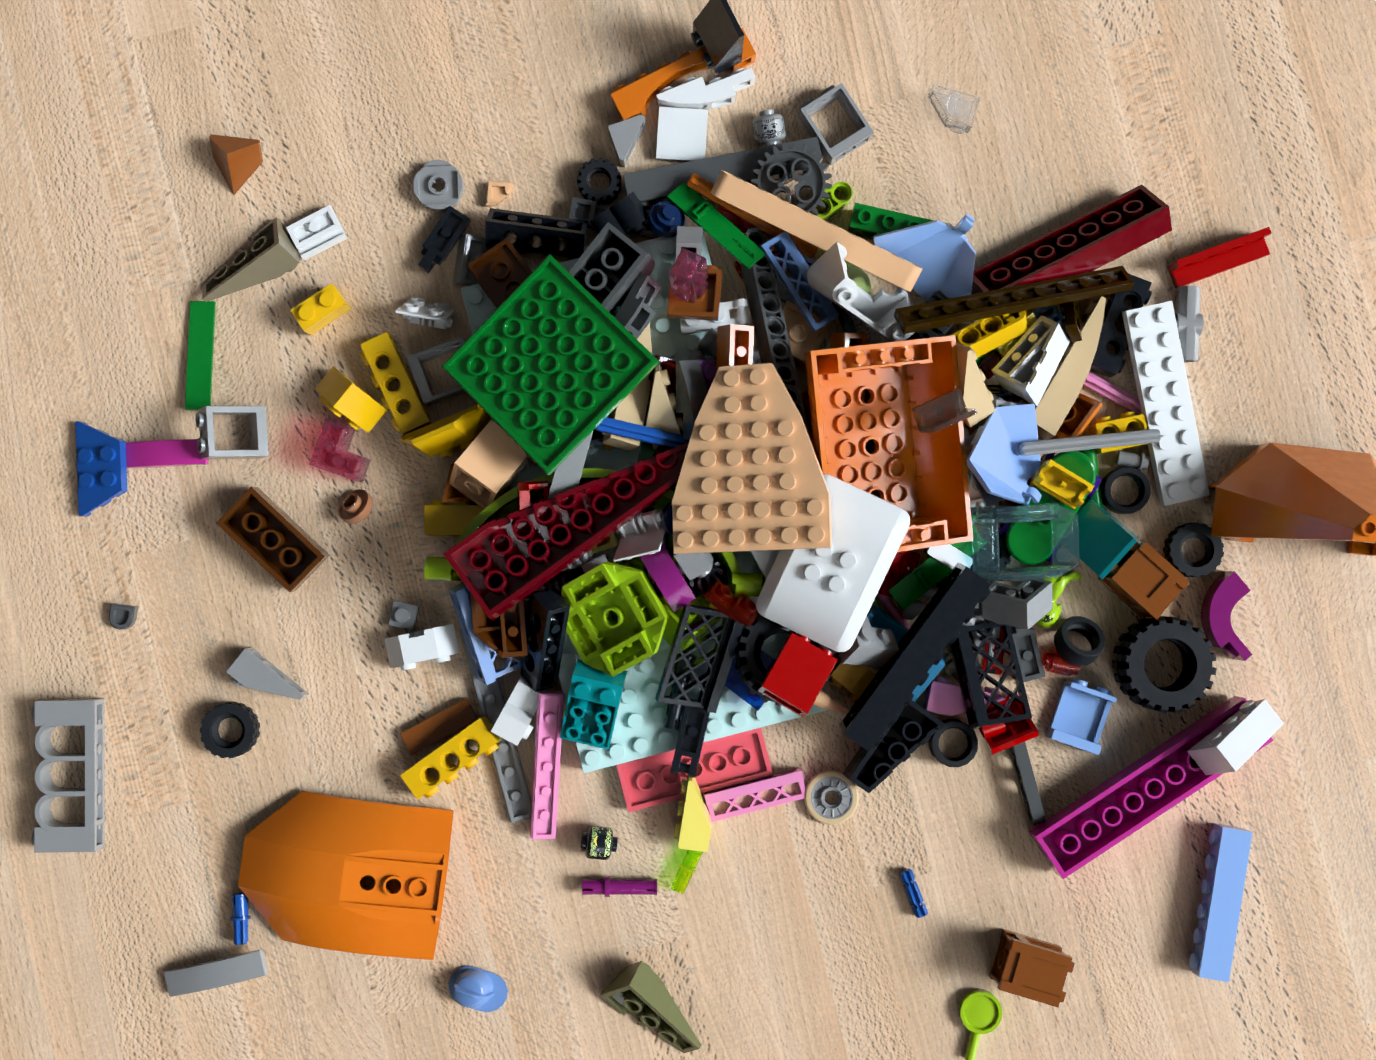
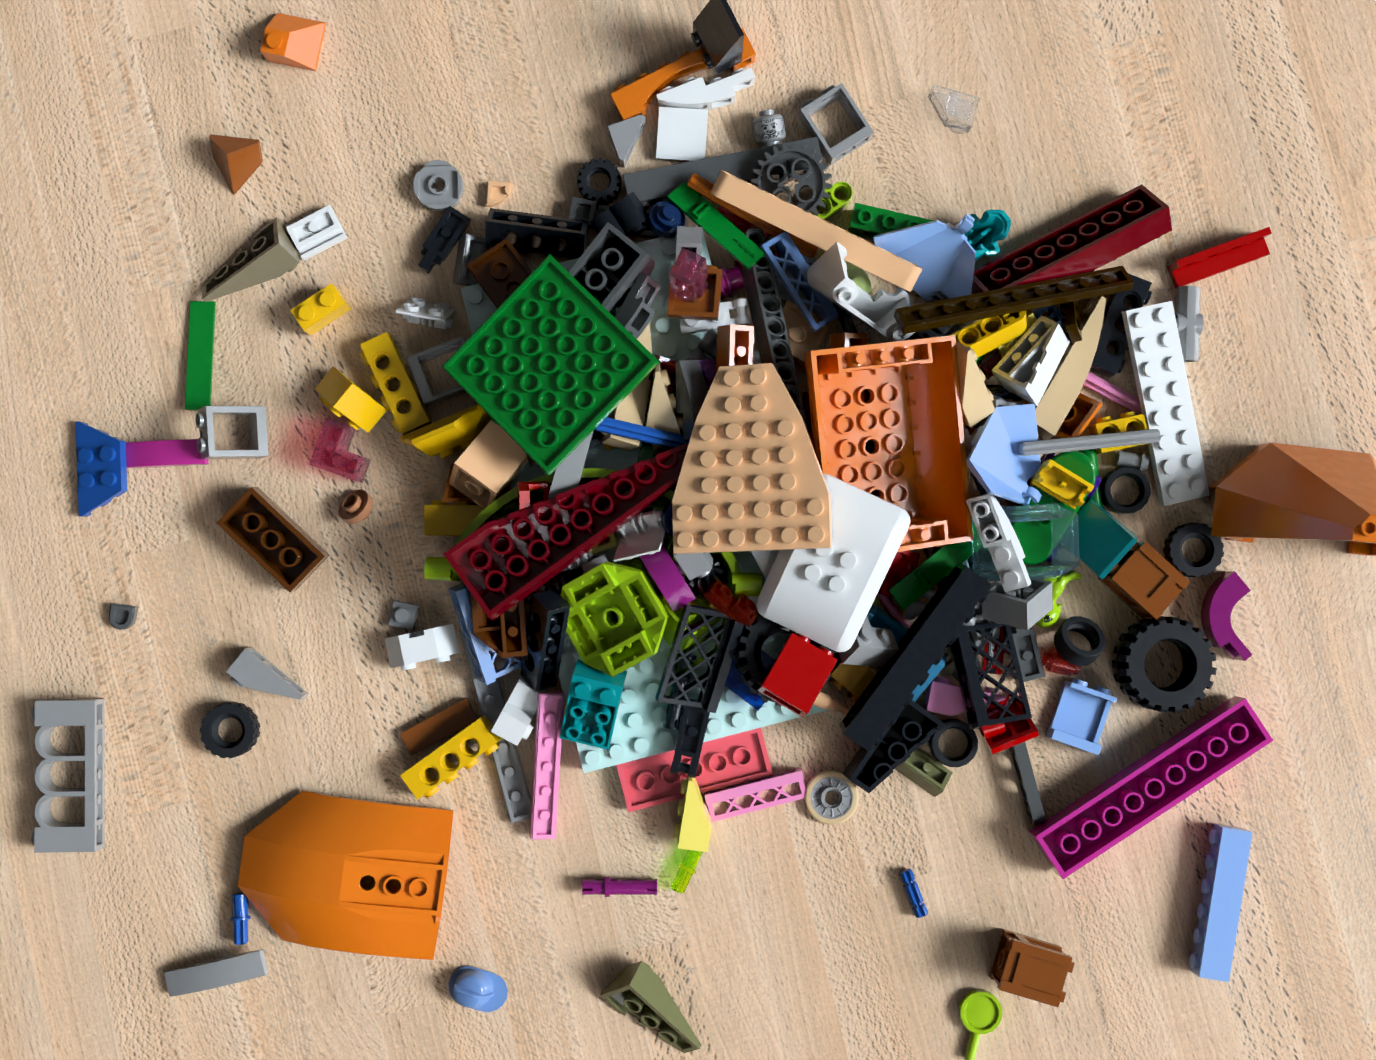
(293, 41): none -> orange slope
(598, 842): black head -> none
(731, 281): none -> dark pink piece
(925, 772): none -> olive slope
(942, 412): clear smoke panel -> none
(949, 555): white sticker -> none
(987, 231): none -> teal head
(1001, 541): none -> white slope
(1236, 738): white wedge -> none

